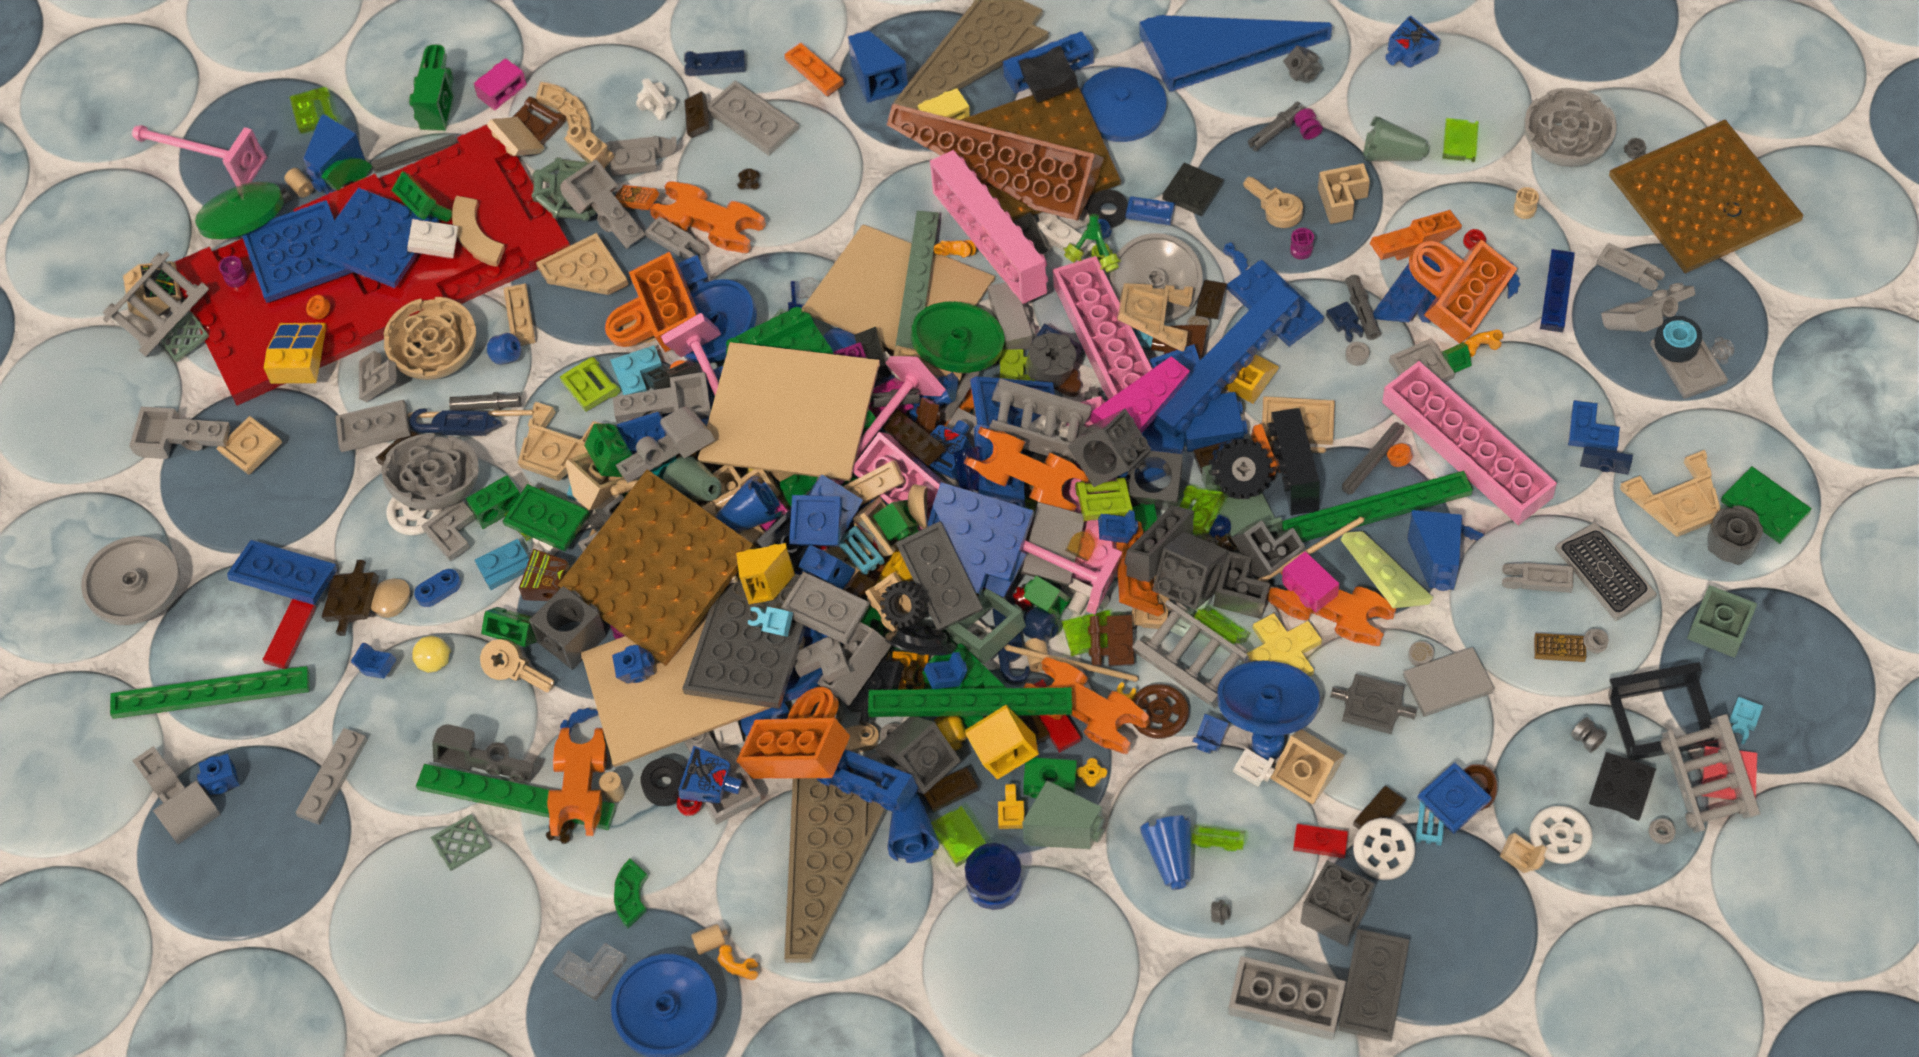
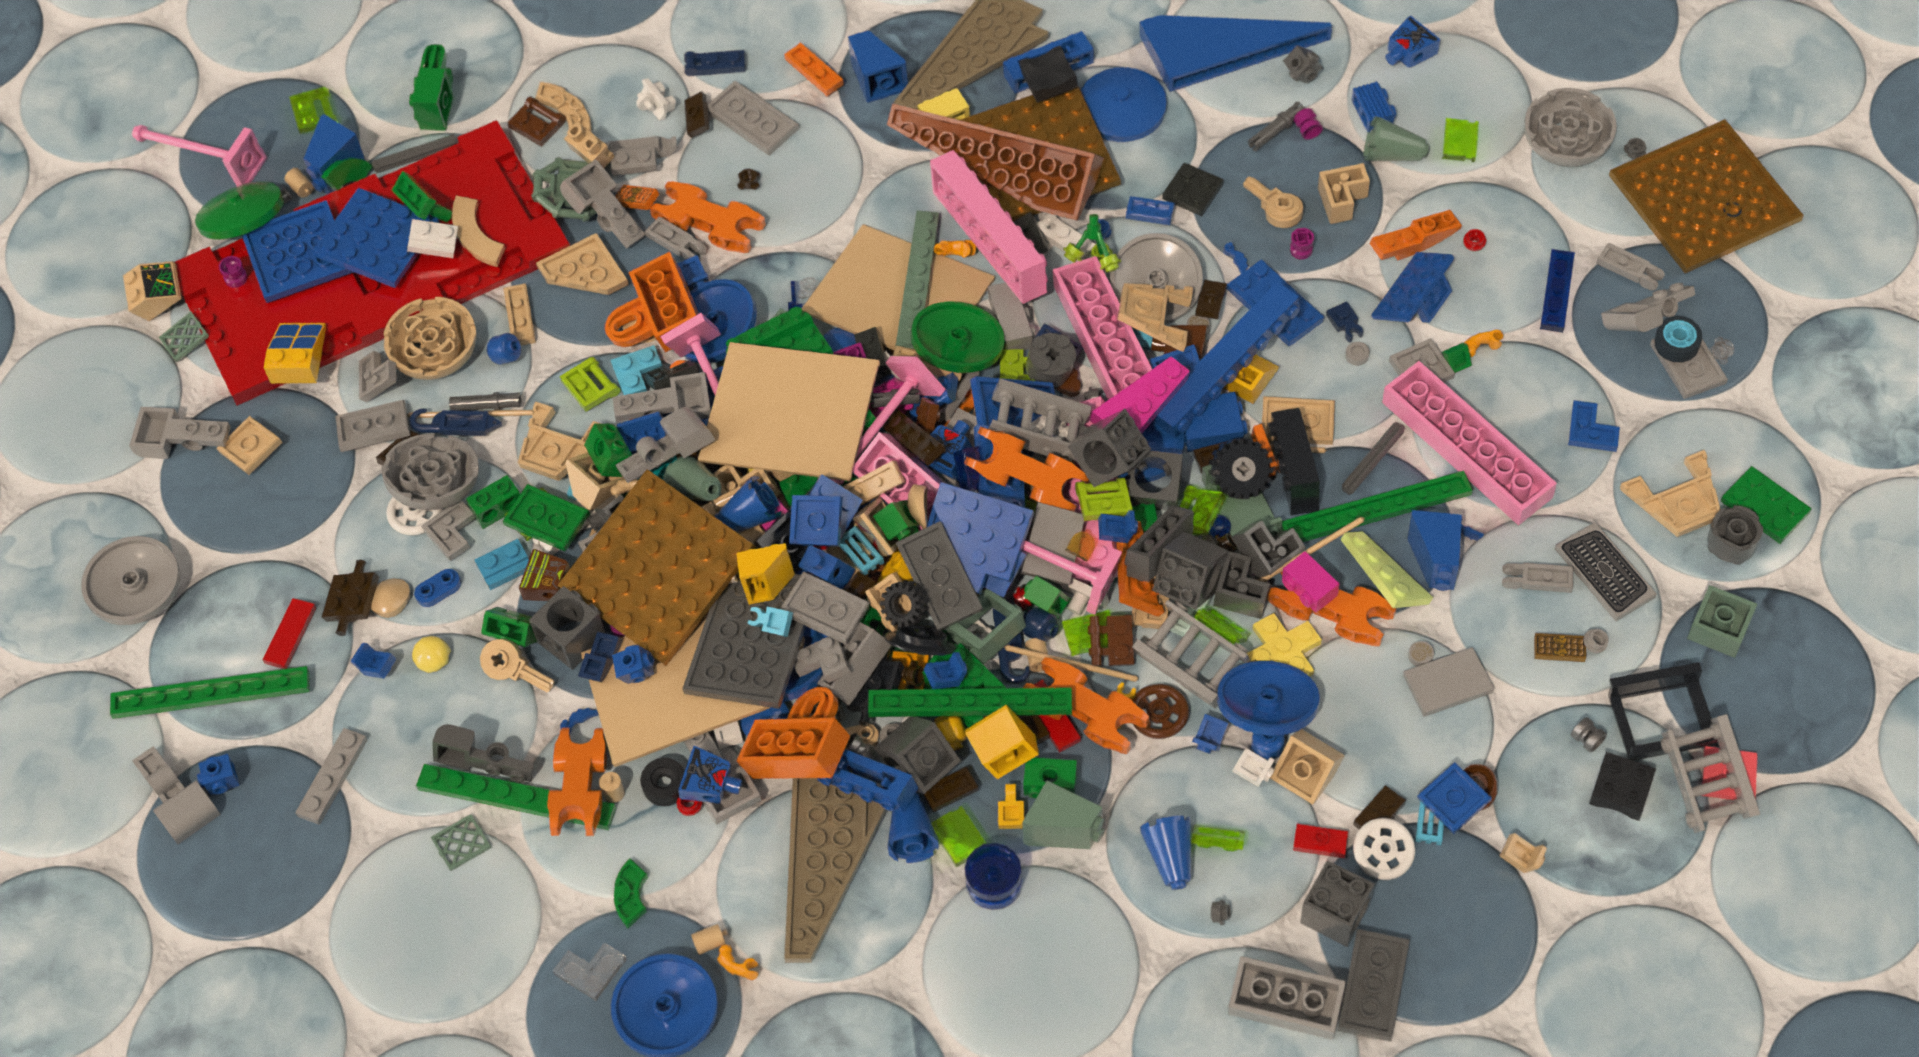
(162, 325): light grey fence -> none
(282, 572): blue plate -> none
(318, 307): orange tile -> none
(500, 84): dark pink brick -> none
(515, 136): tan tile -> none
(563, 837): dark brown plate -> none
(600, 660): none -> dark blue slope
(857, 746): none -> flat silver wheel
(1091, 779): yellow plate -> none
(1113, 197): black tyre -> none
(1360, 300): dark grey pin -> none
(1371, 102): none -> blue brick
(1373, 703): dark grey plate -> none
(1399, 455): orange tile -> none
(1462, 287): orange brick -> none
(1513, 285): blue piece -> none
(1526, 203): tan wheel -> none
(1557, 814): white plate -> none
(1606, 460): dark blue plate -> none
(1665, 825): light grey plate -> none
(1745, 717): medium azure plate -> none

